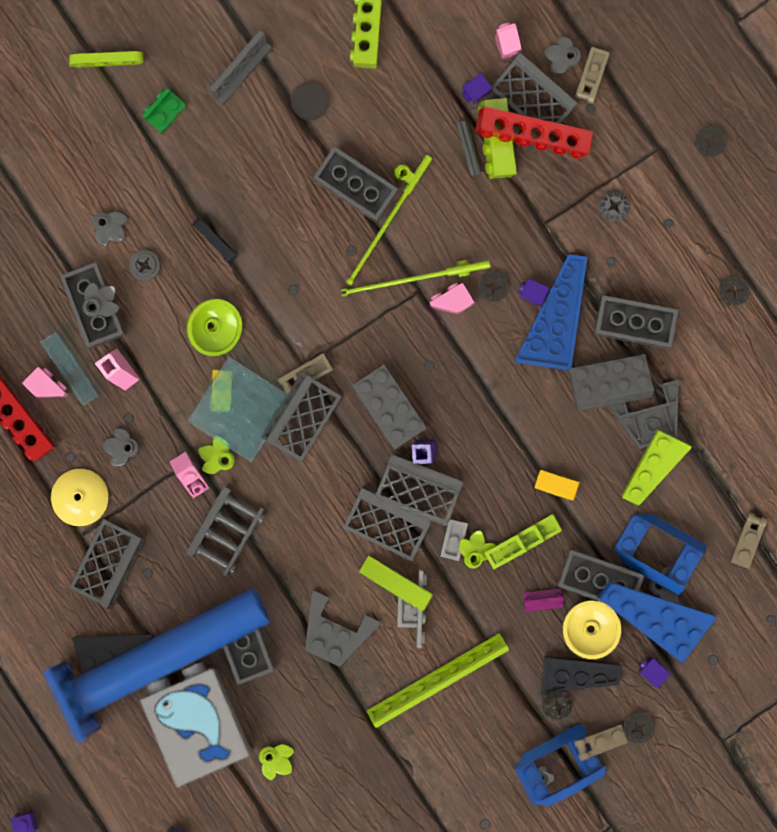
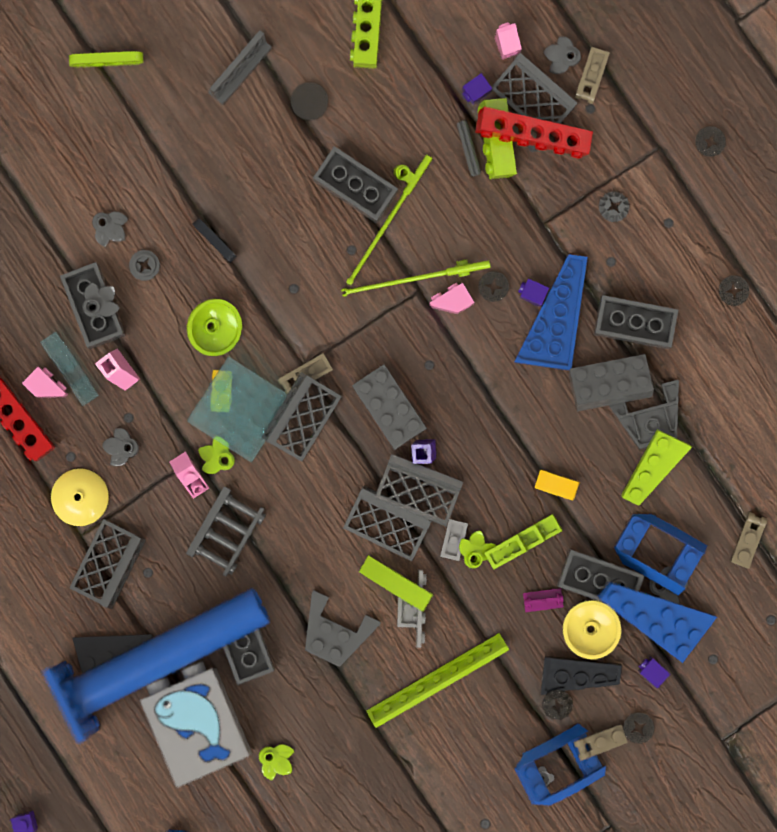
(164, 110): green bracket -> none

